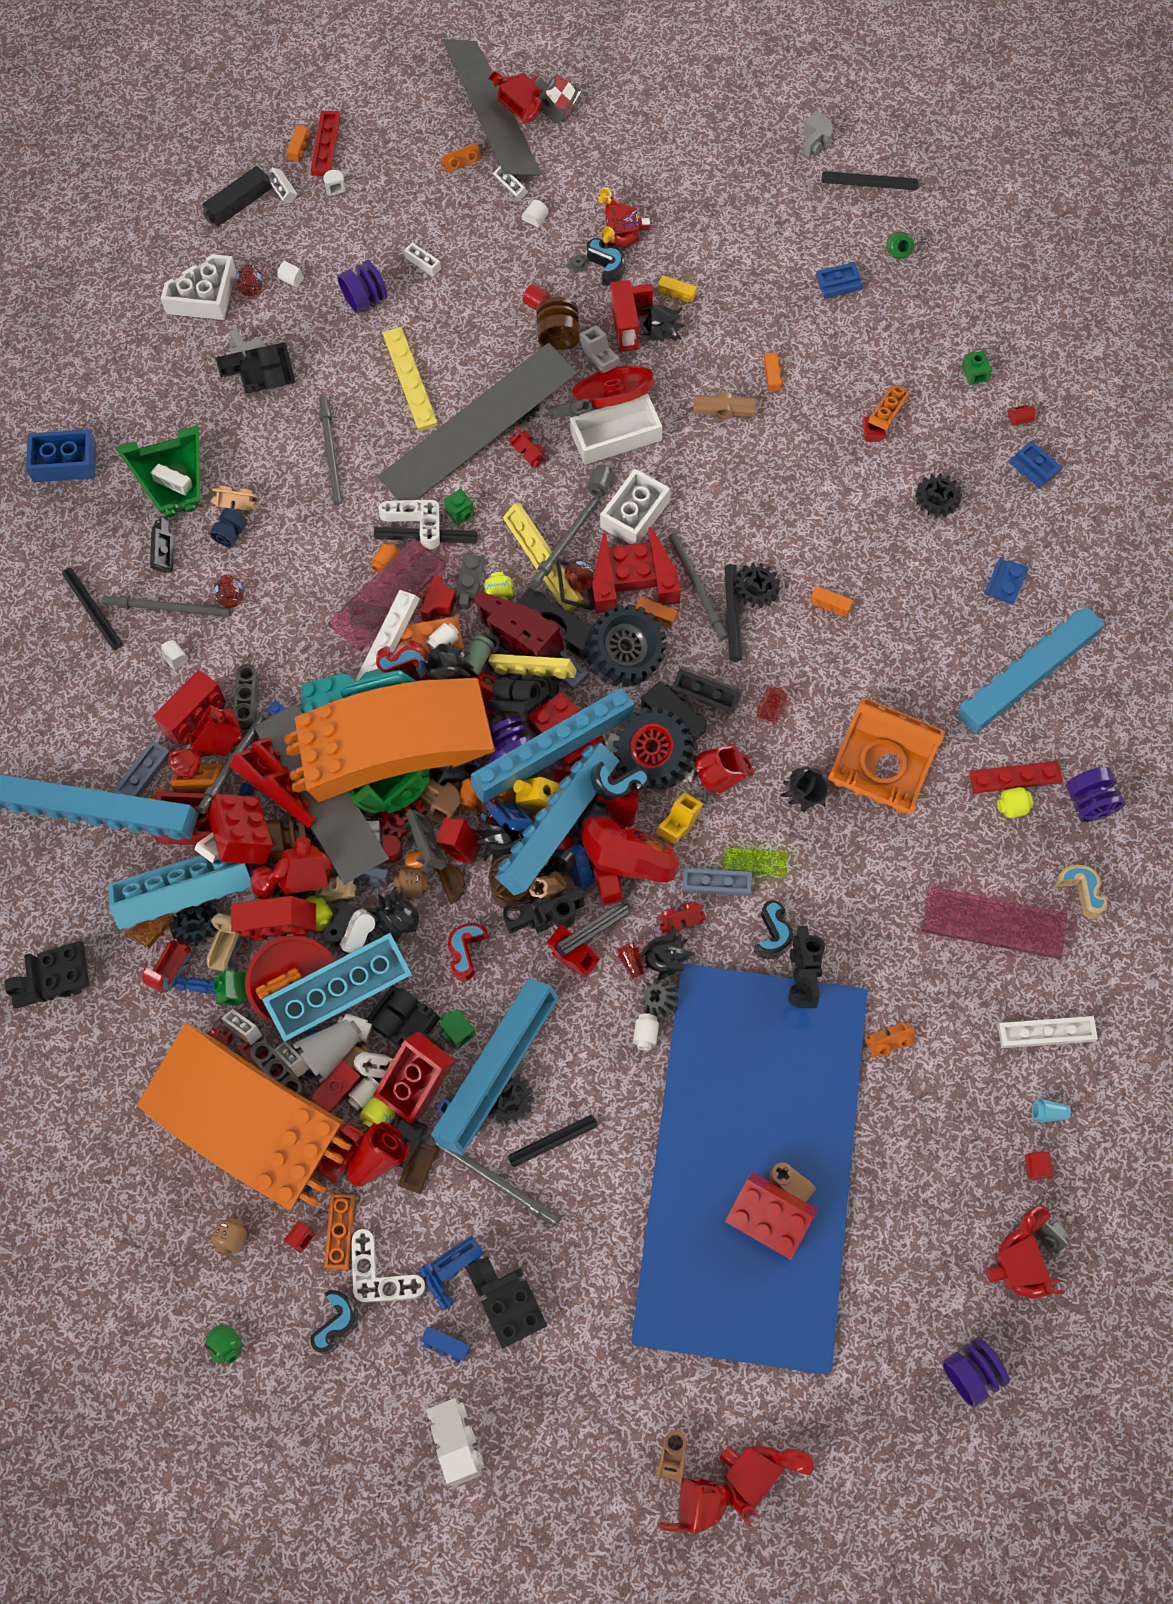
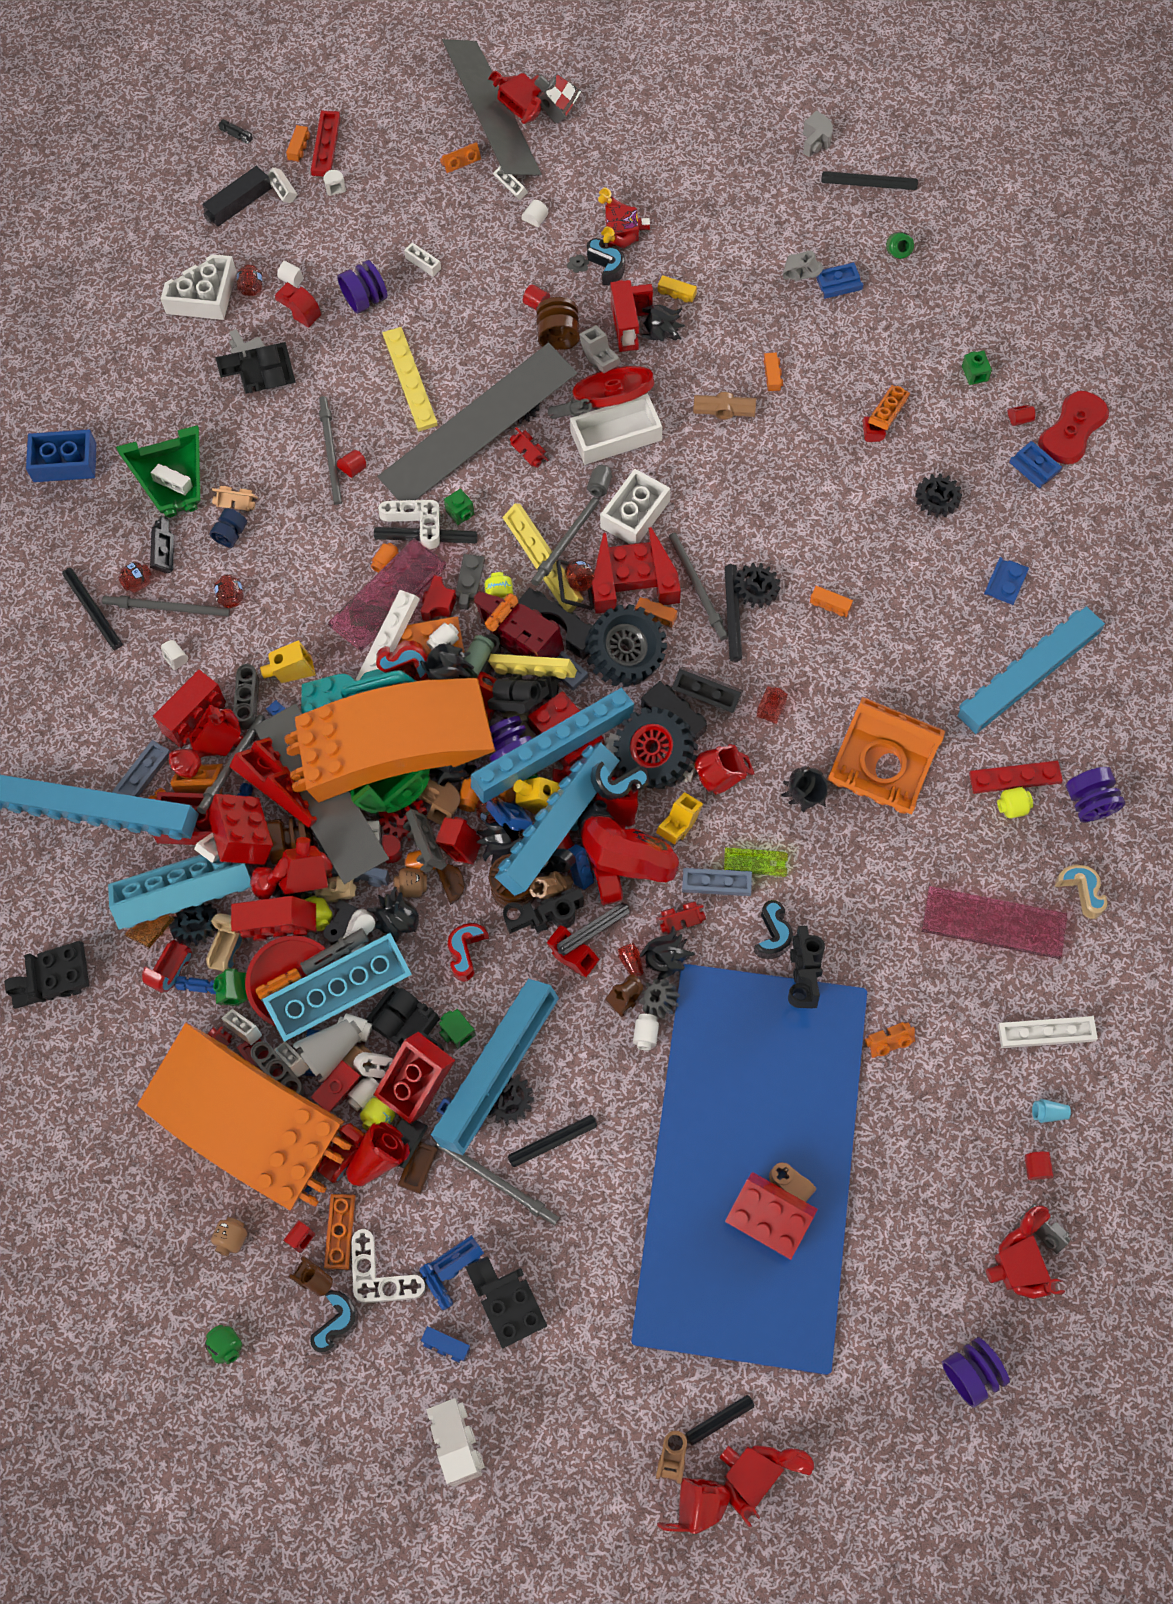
(134, 576): none -> clear red head
(235, 131): none -> black axle
(289, 663): none -> yellow torso
(301, 302): none -> red brick
(312, 1277): none -> reddish brown piece
(352, 463): none -> red brick
(357, 937): none -> dark grey pin
(501, 612): none -> orange axle
(625, 994): none -> reddish brown piece
(719, 1420): none -> black axle
(802, 266): none -> light grey piece
(1079, 417): none -> red plate

